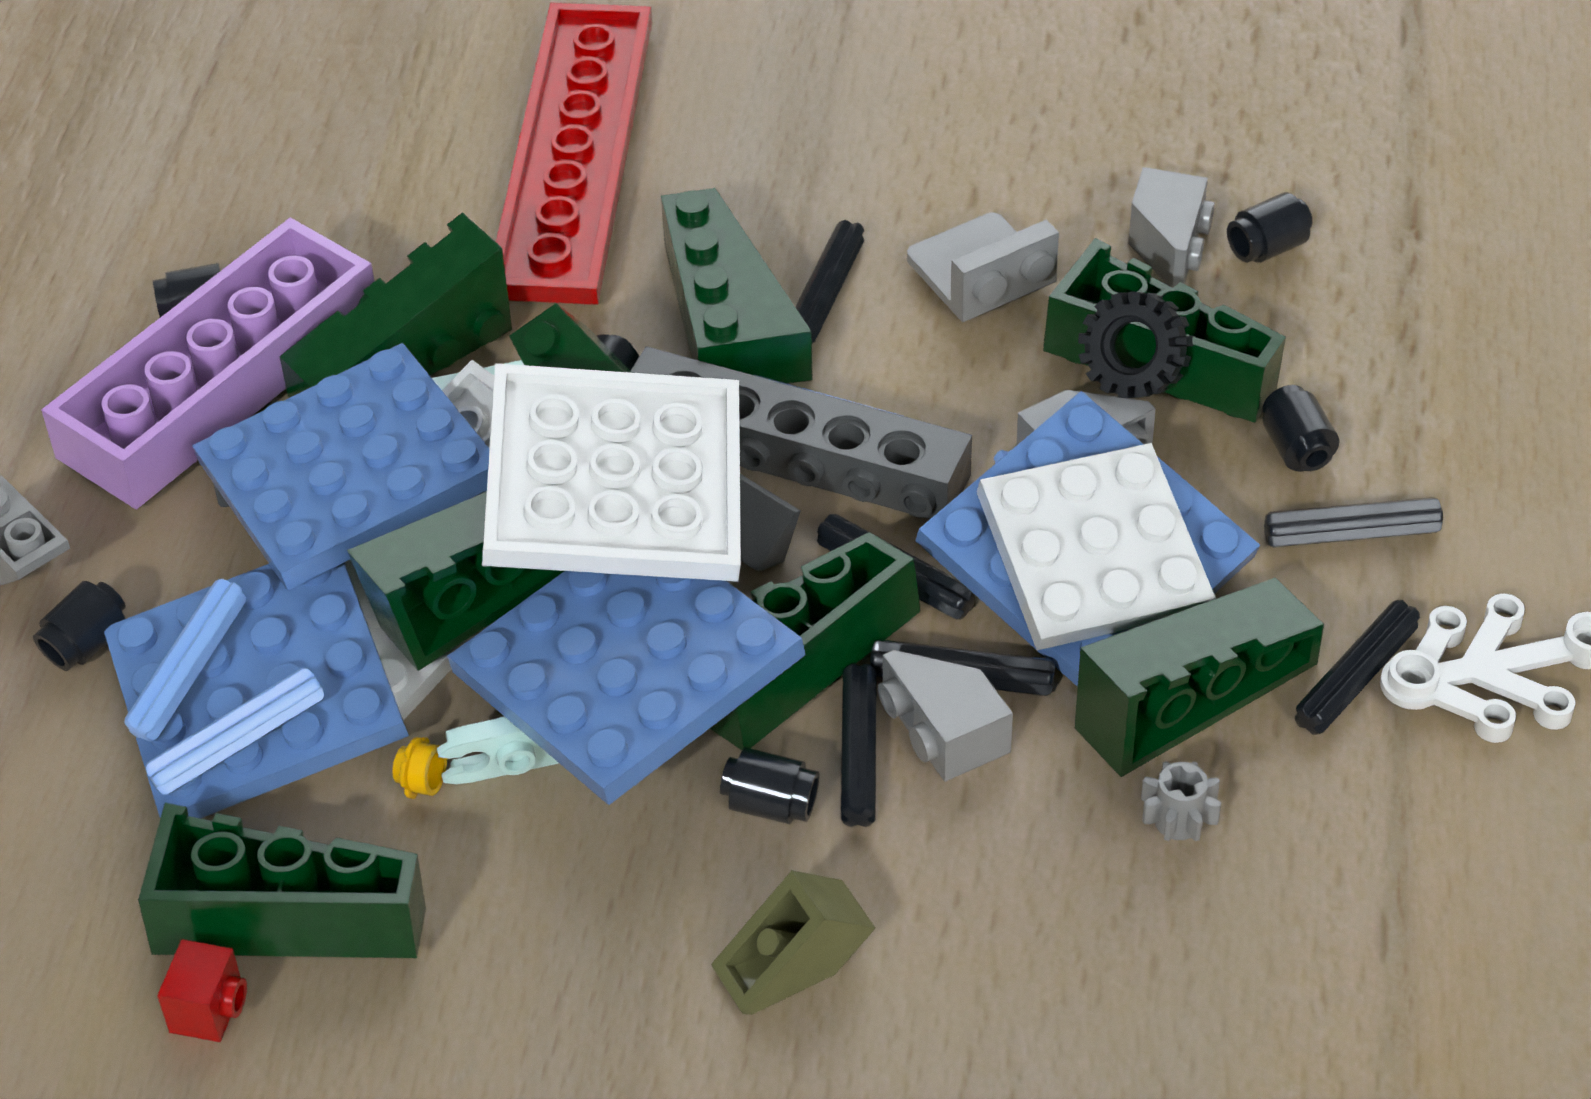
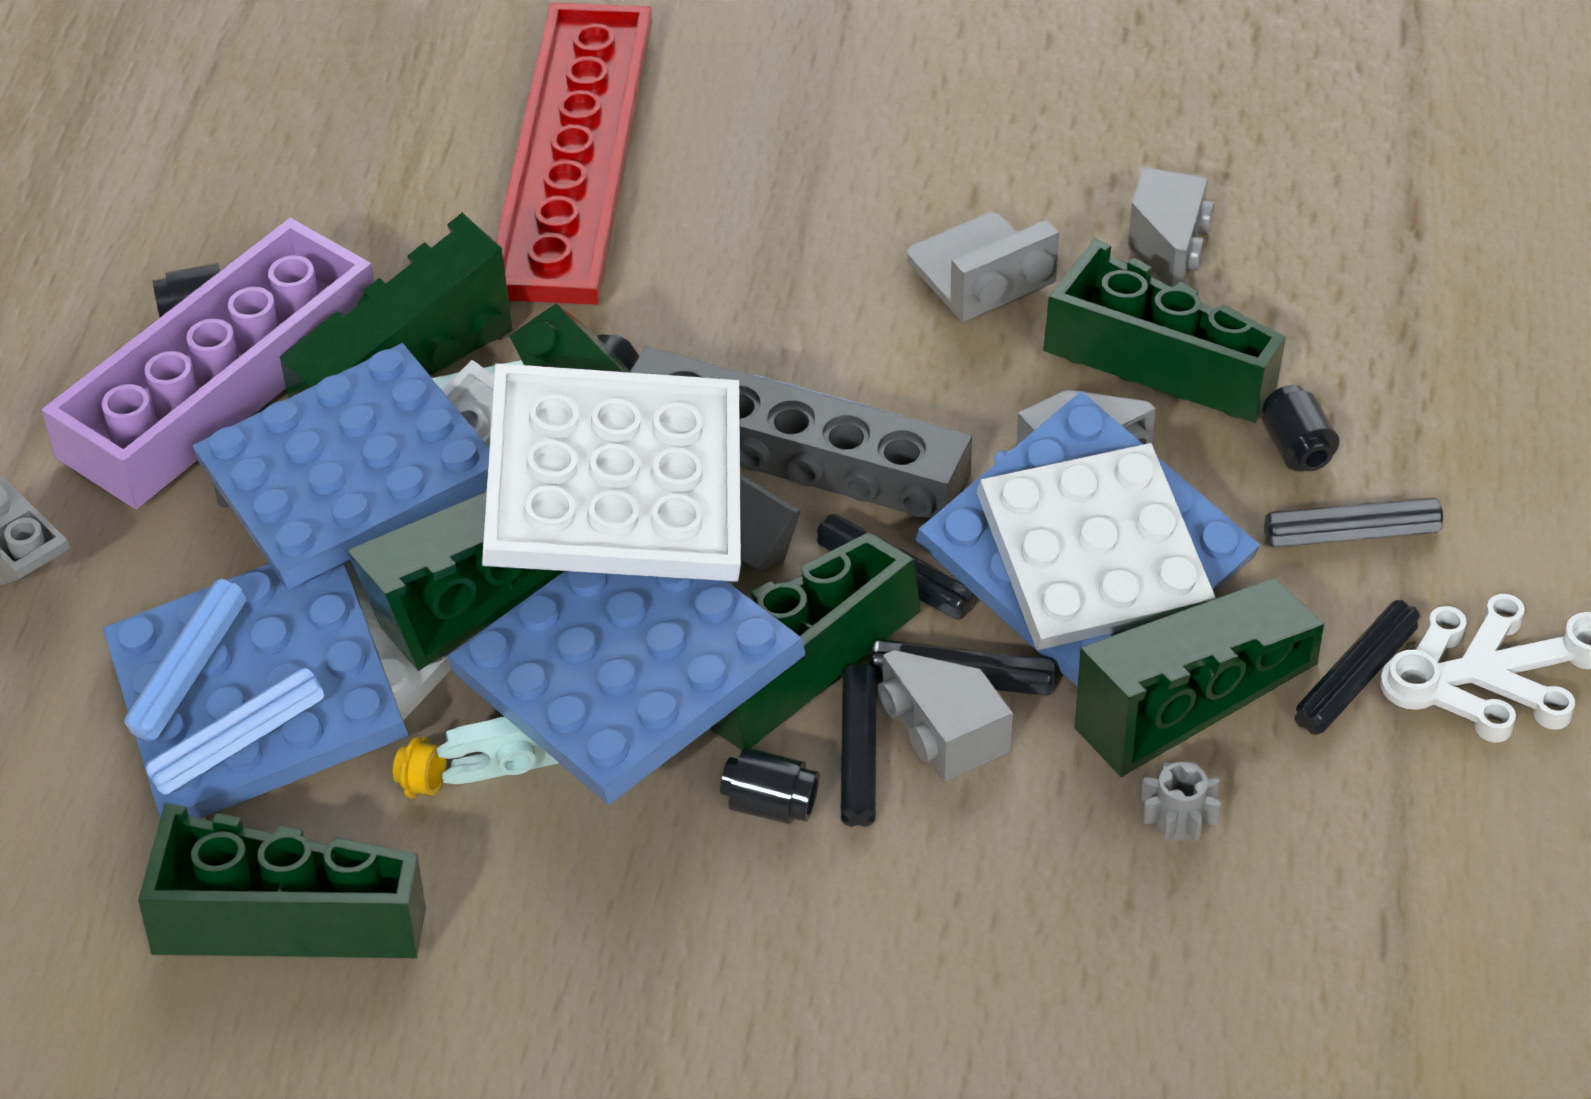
(77, 624): black brick -> none
(202, 991): red plate -> none
(728, 294): wedge -> none
(792, 941): olive slope -> none
(830, 274): black axle -> none
(1101, 338): black tyre -> none
(1269, 228): black brick -> none

